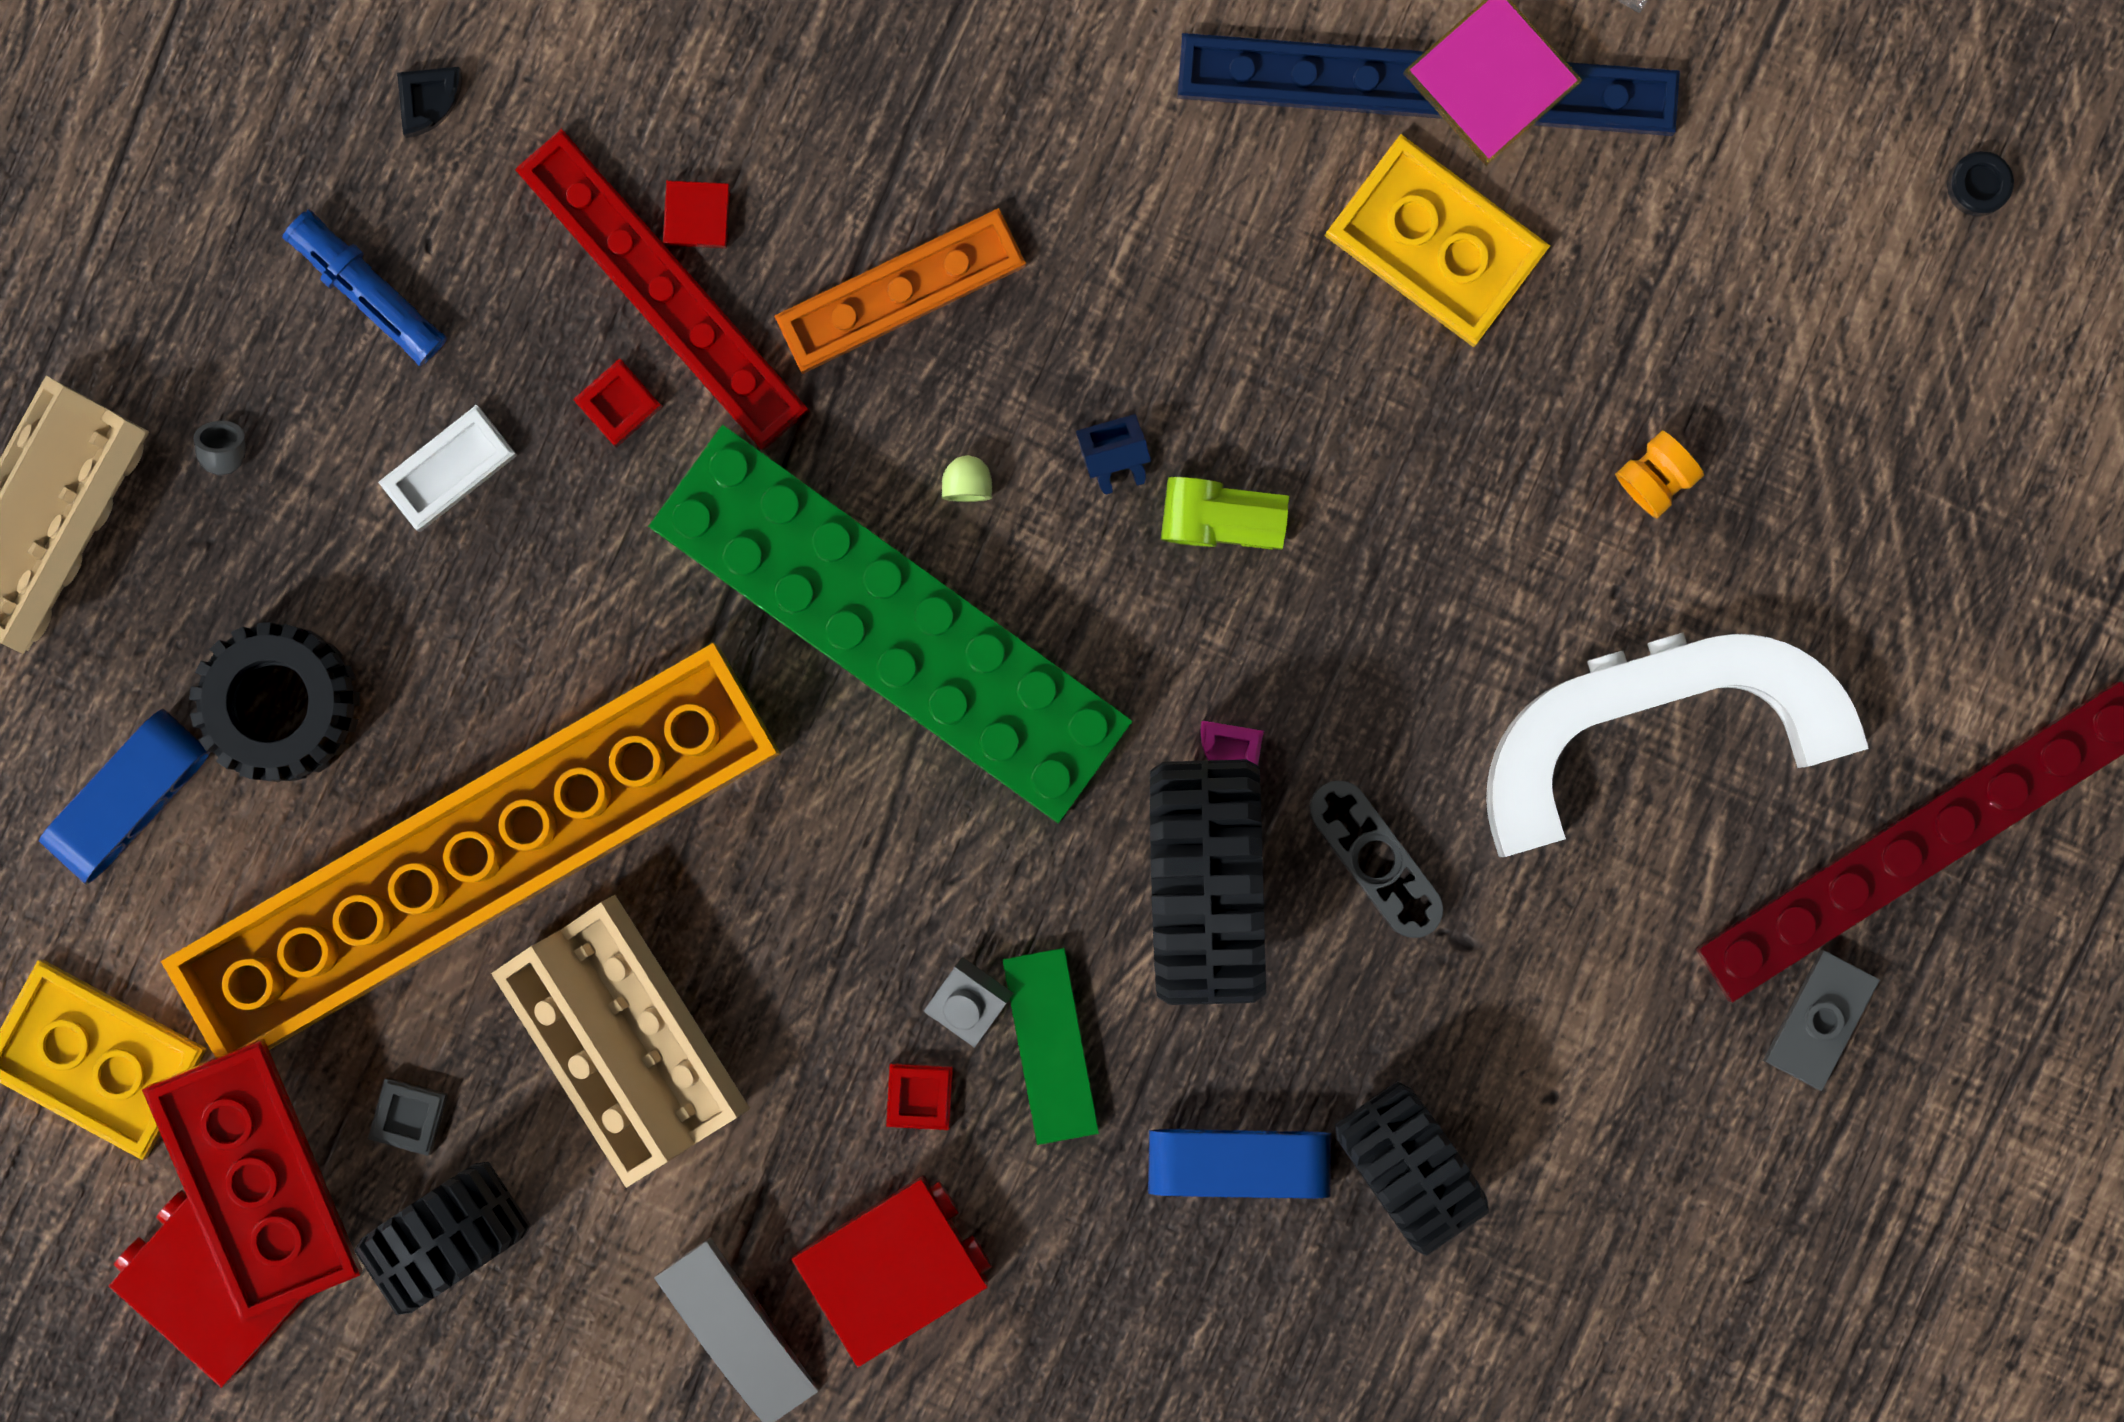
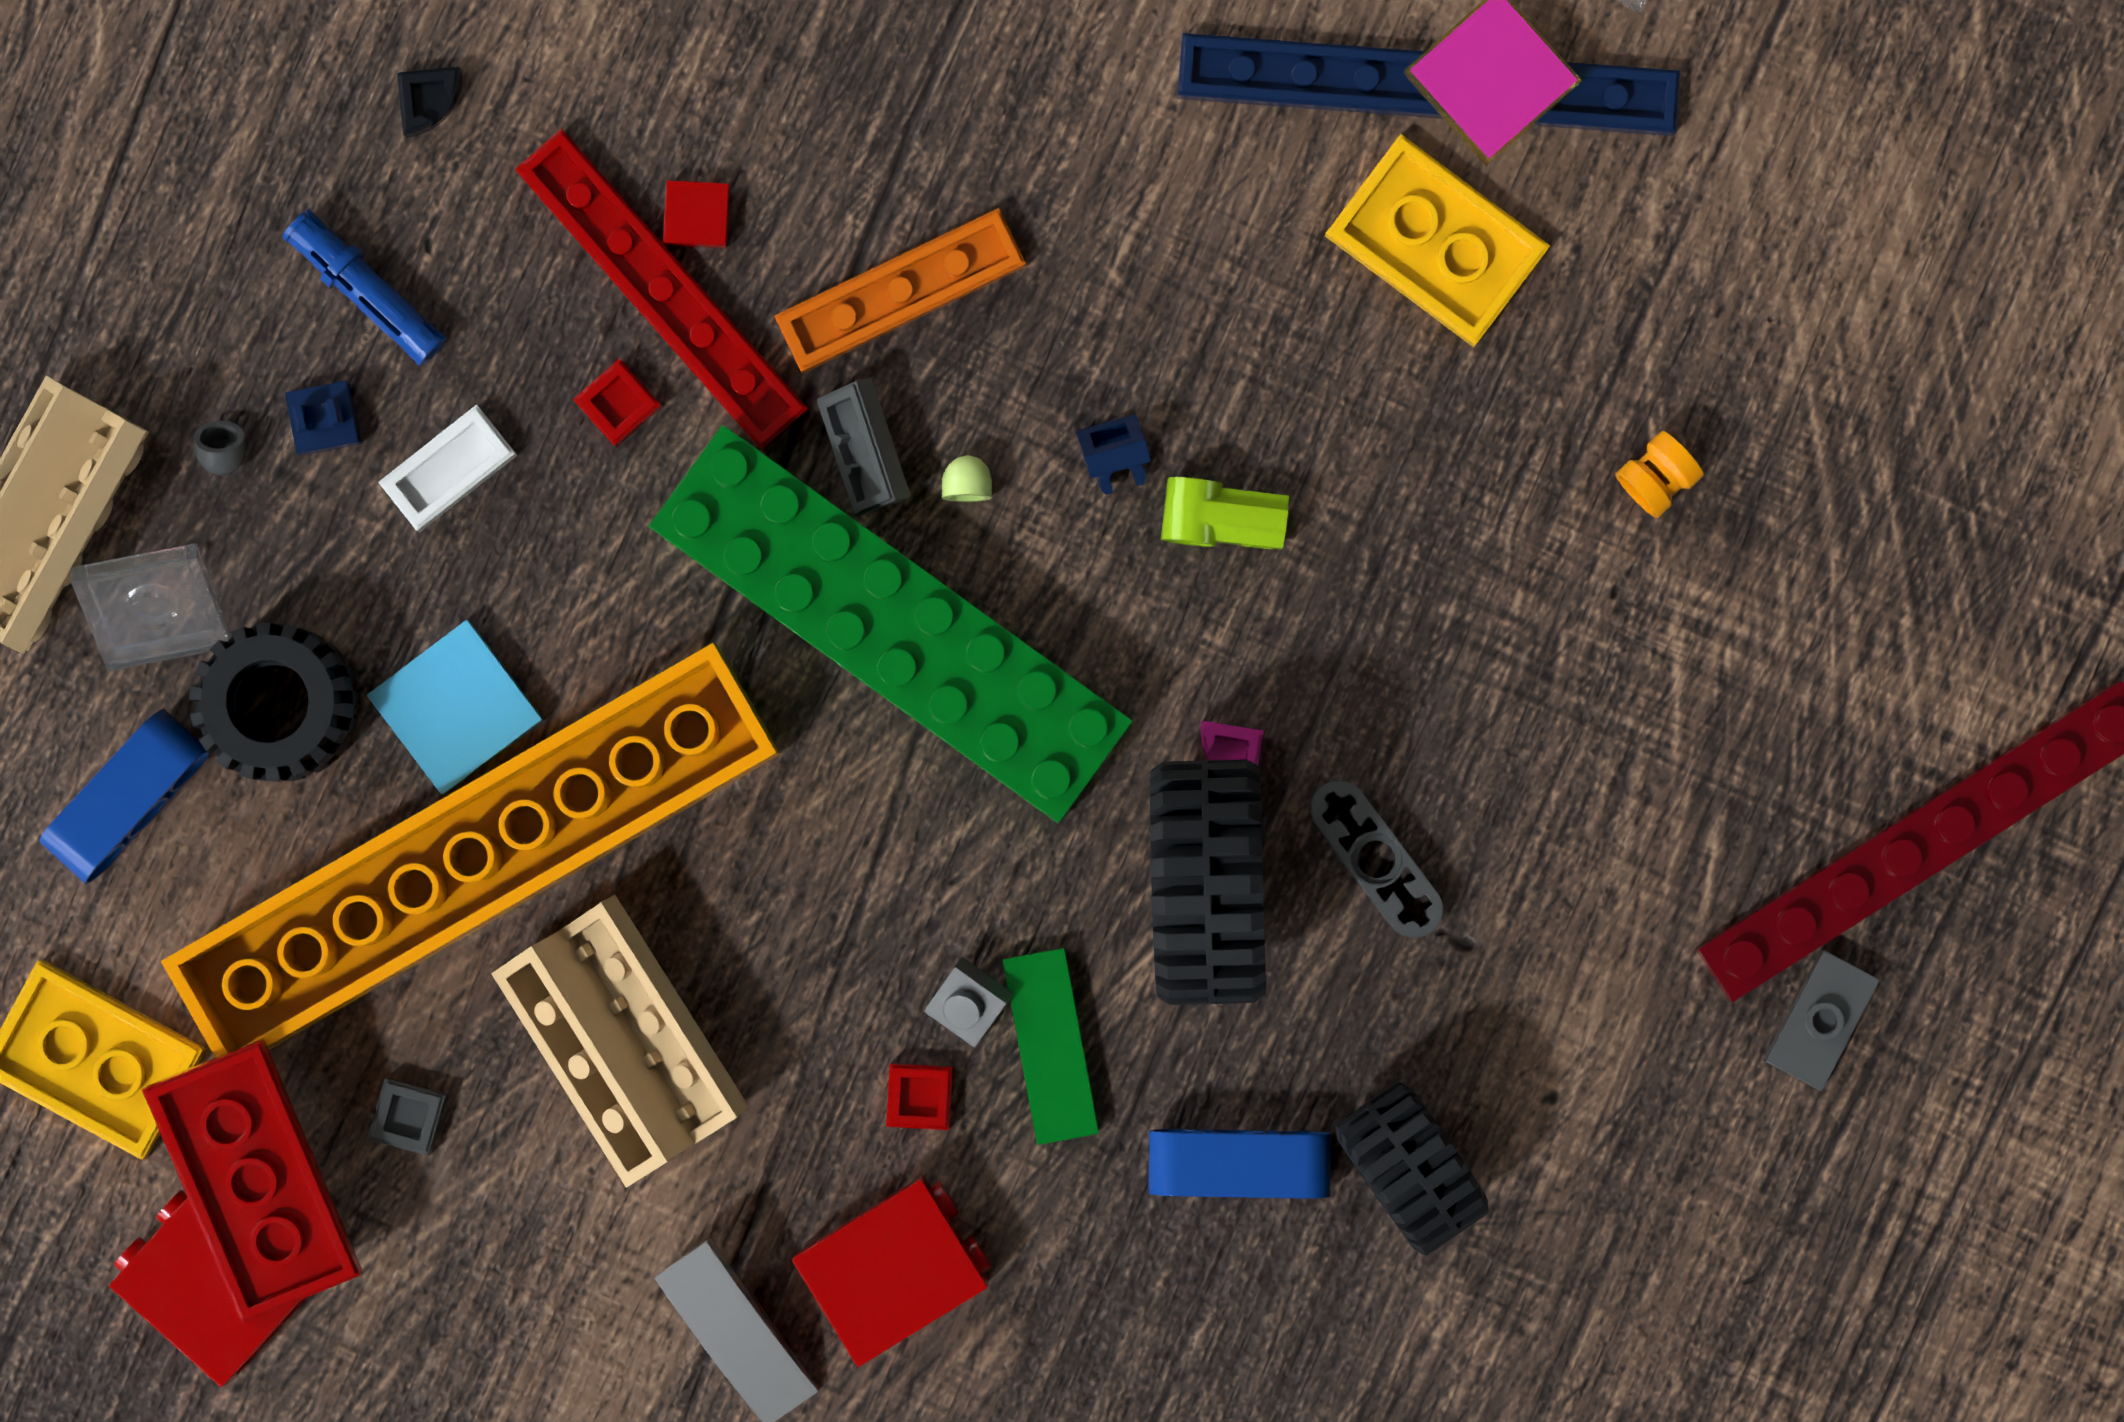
(150, 606): none -> clear tile
(323, 418): none -> dark blue tile
(442, 1238): black tyre -> none
(455, 707): none -> medium azure tile
(863, 447): none -> dark grey plate
(1798, 687): white arch -> none
(1980, 183): black tile -> none

